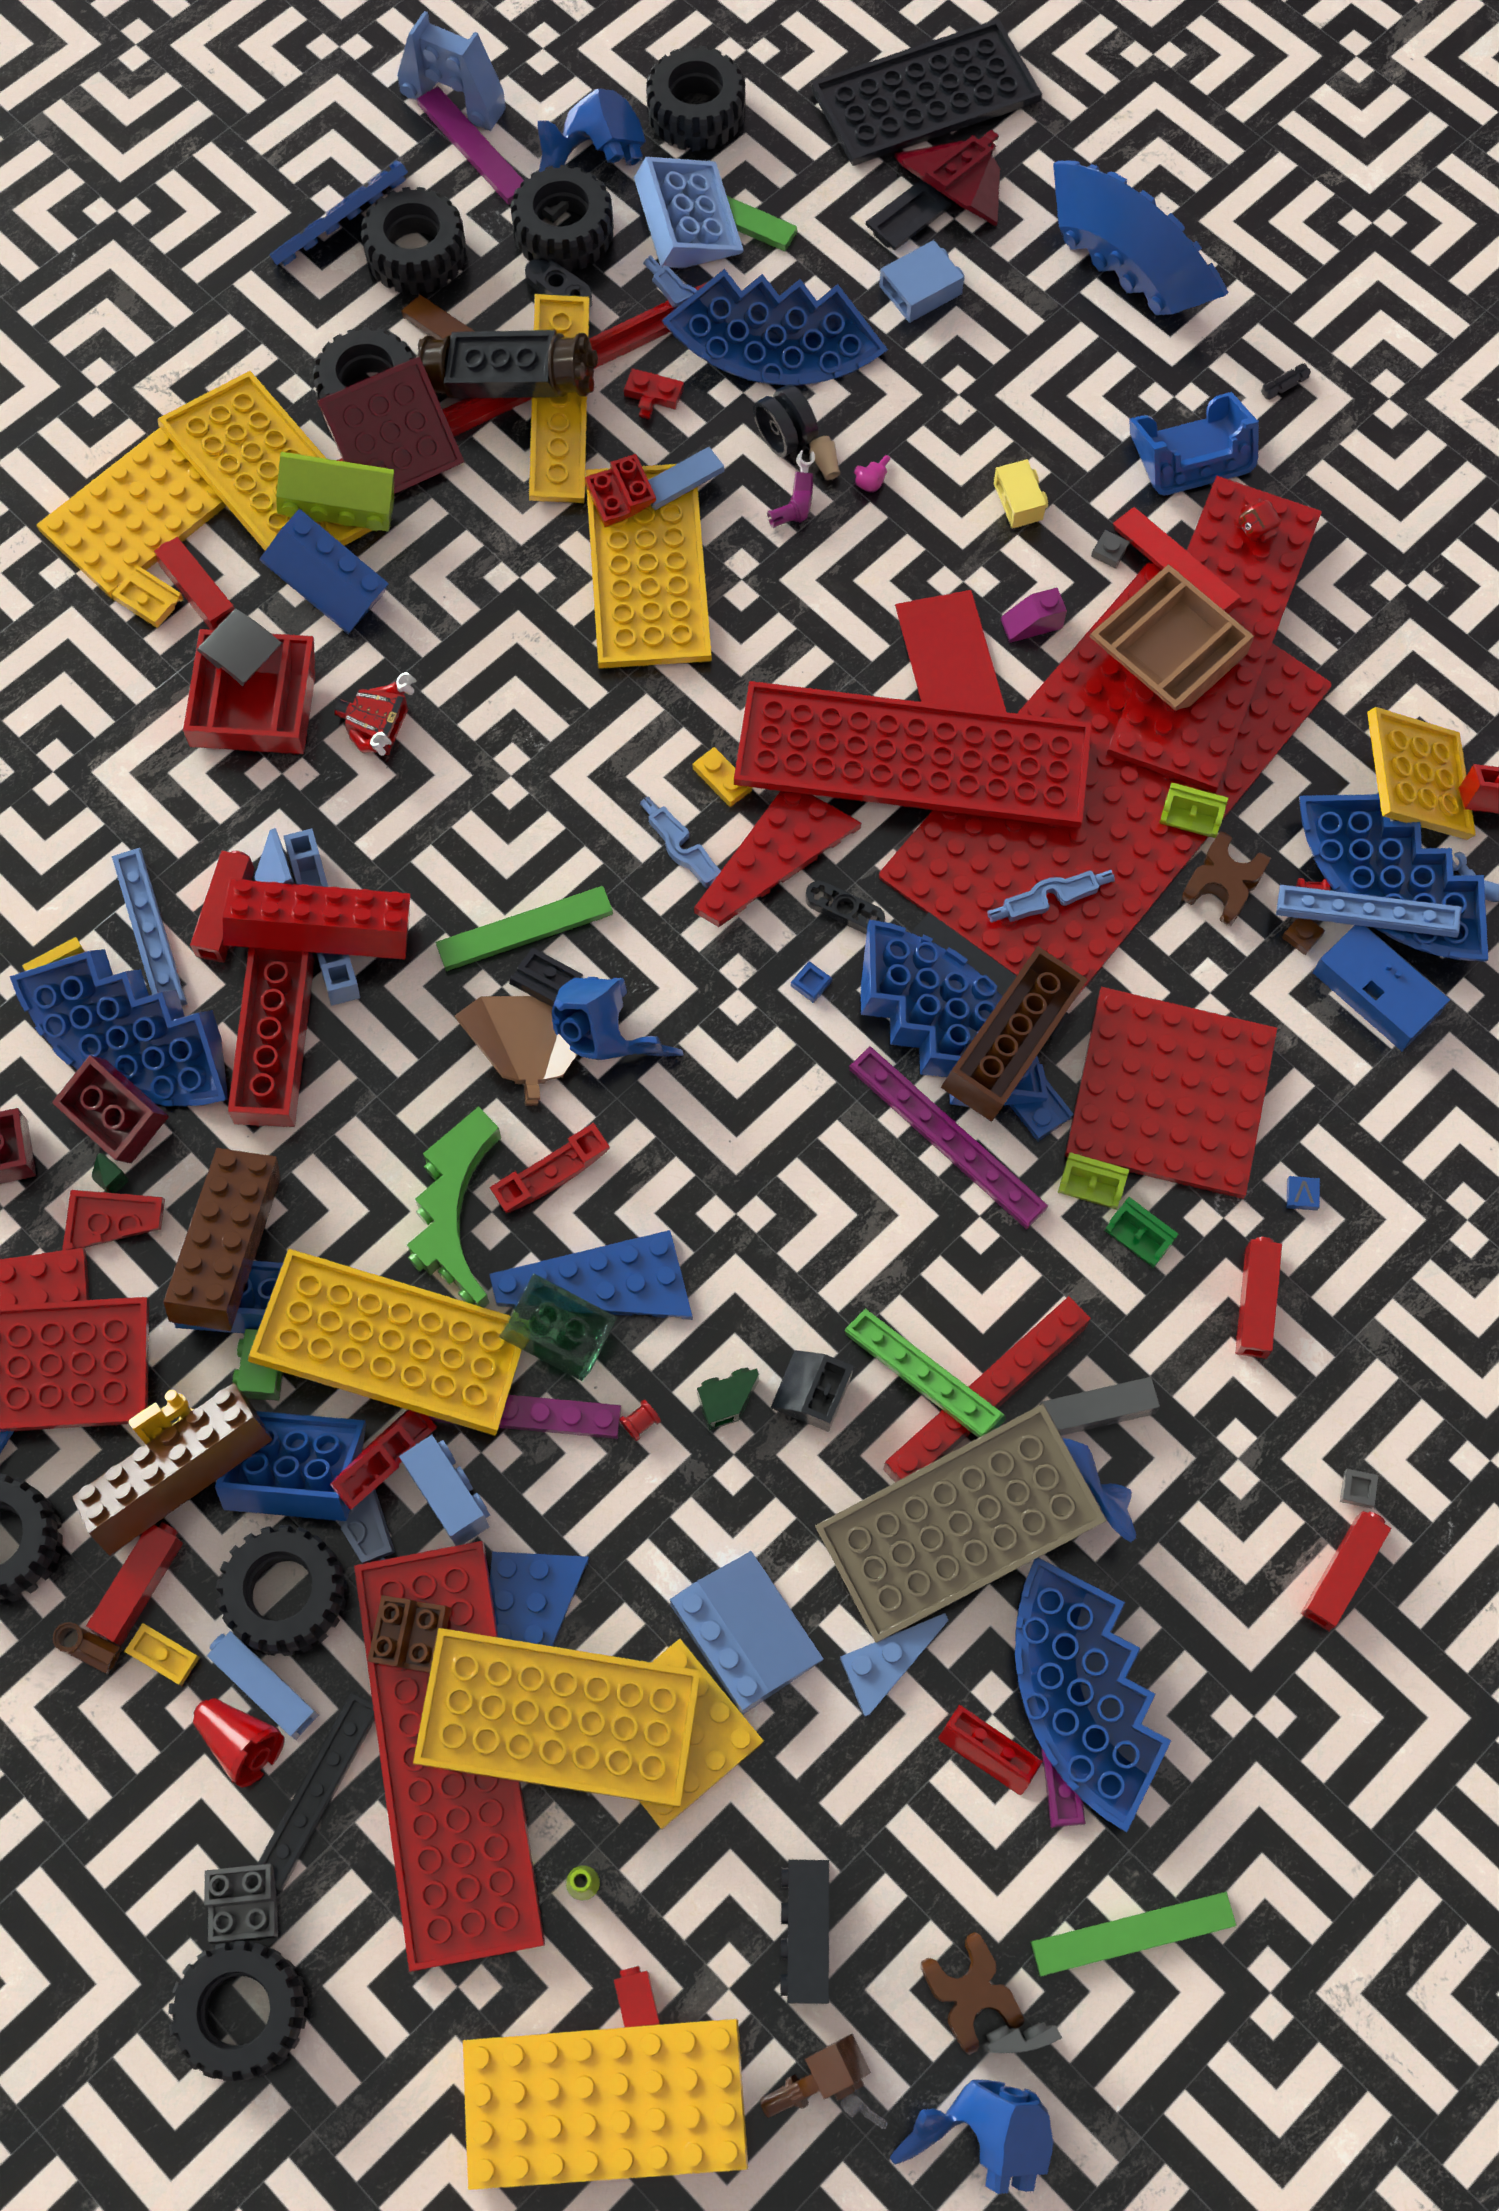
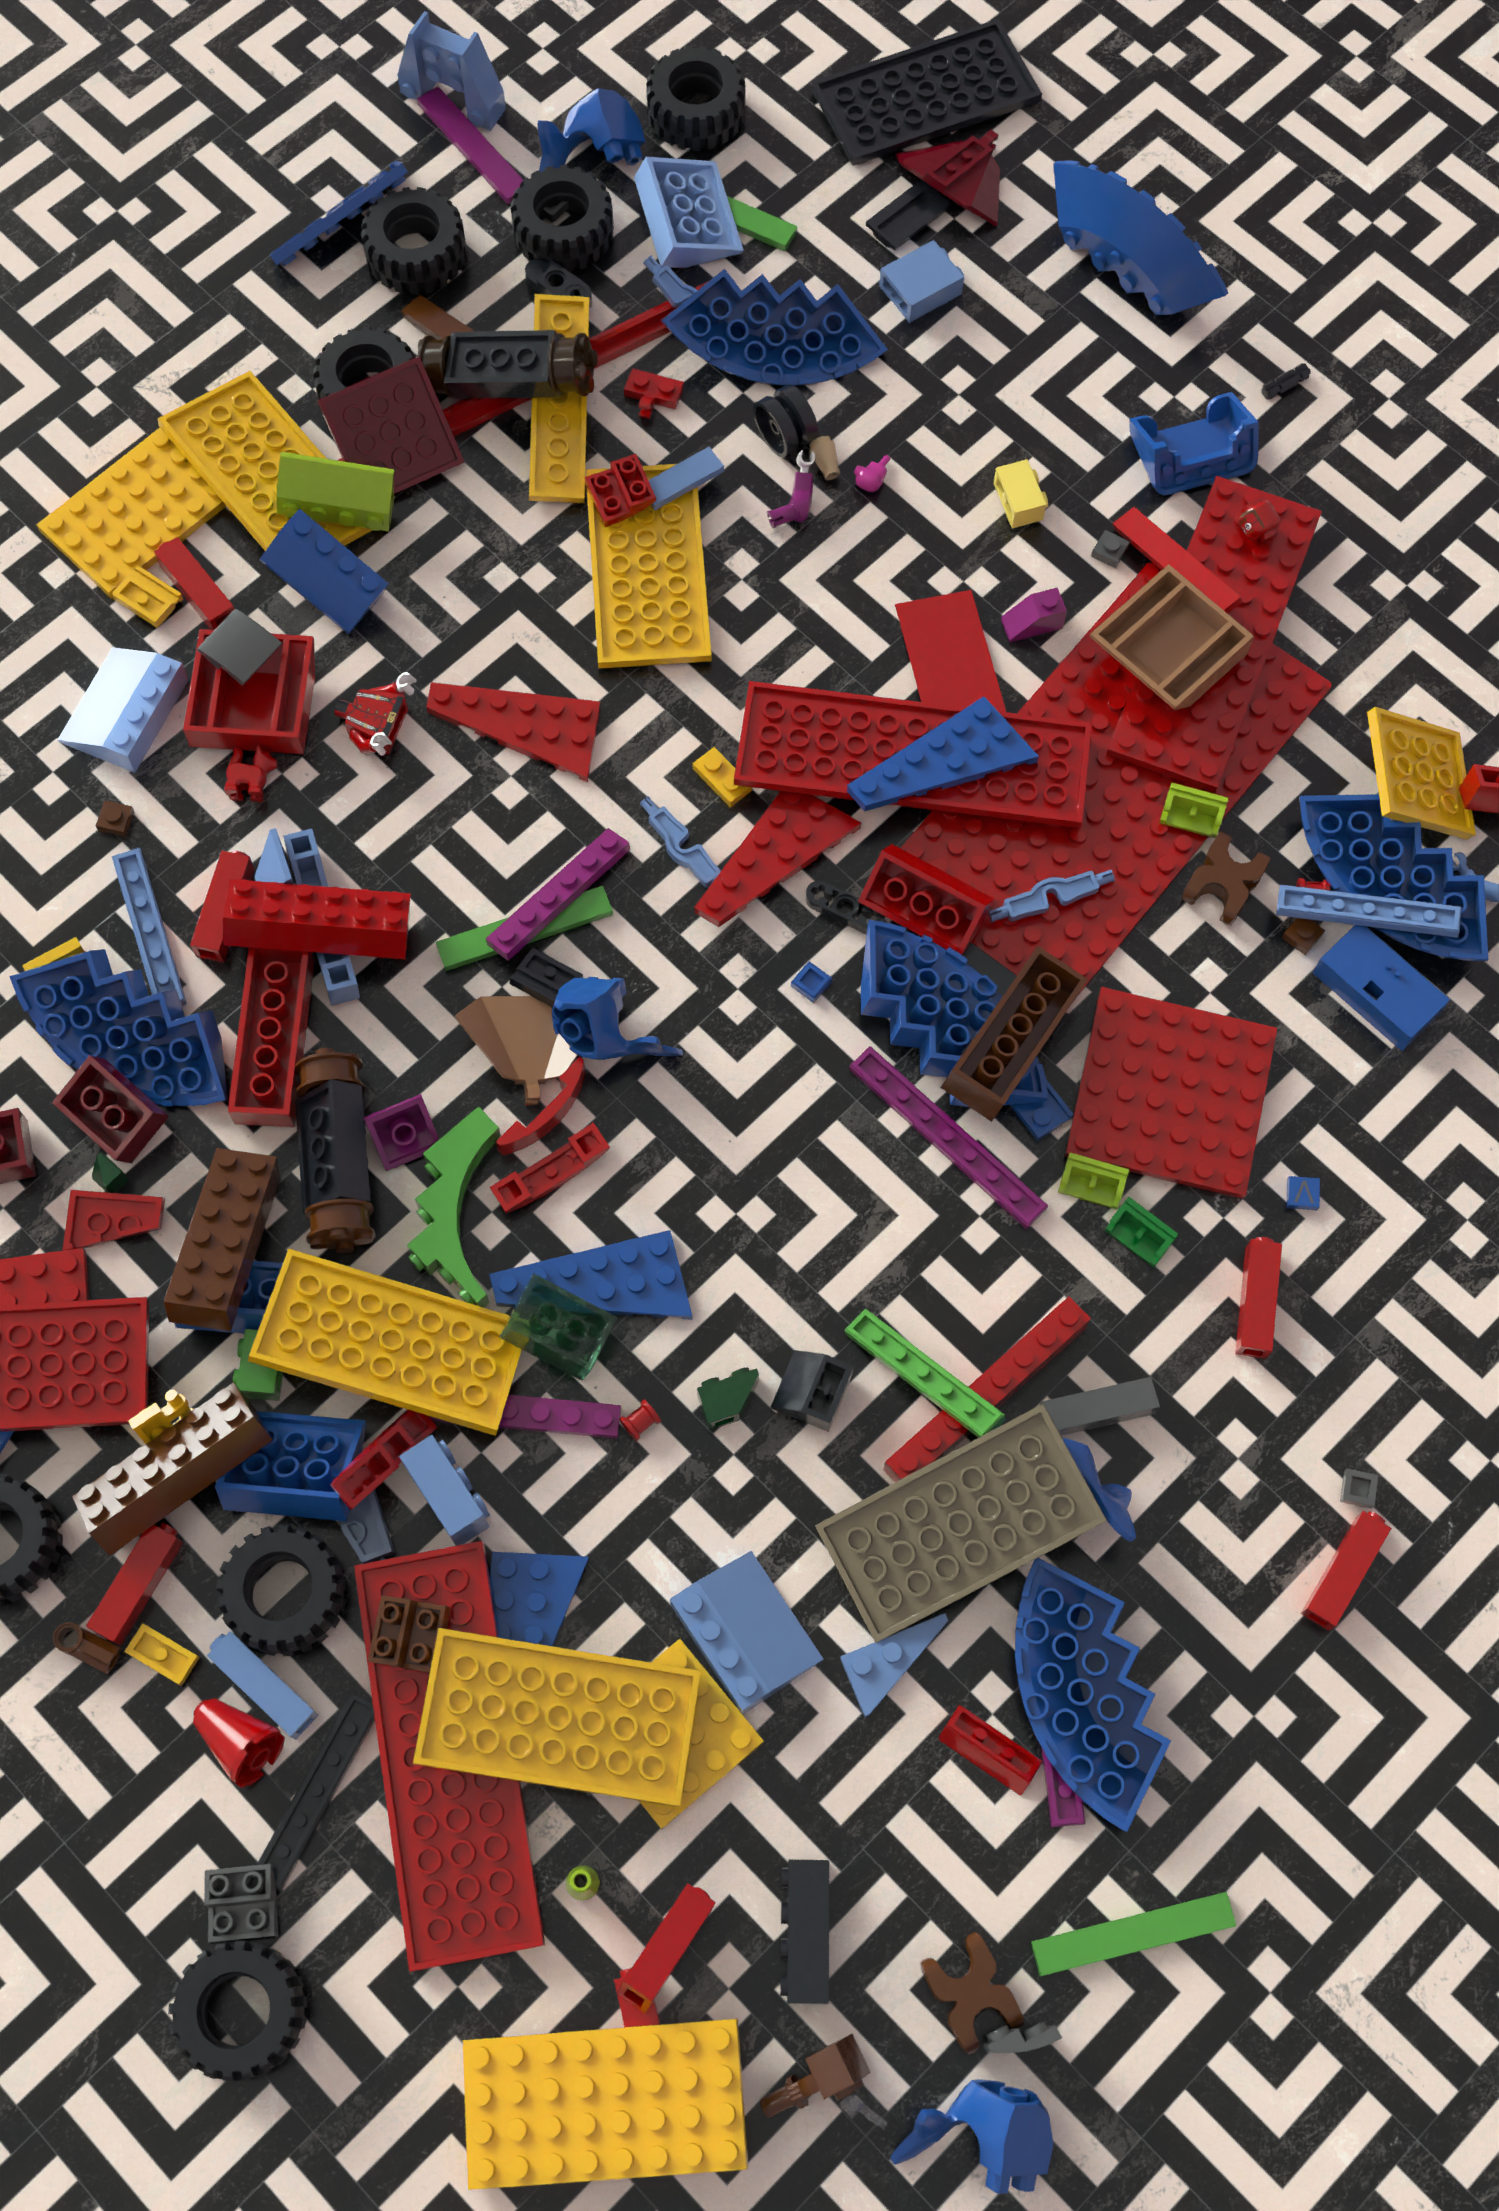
(115, 818): none -> reddish brown plate
(125, 706): none -> light blue slope
(248, 777): none -> red animal
(333, 1151): none -> black brick
(402, 1132): none -> magenta slope
(519, 1137): none -> red slope
(532, 724): none -> red wing
(558, 894): none -> magenta plate
(666, 1948): none -> red brick
(925, 899): none -> red slope
(949, 755): none -> blue wing

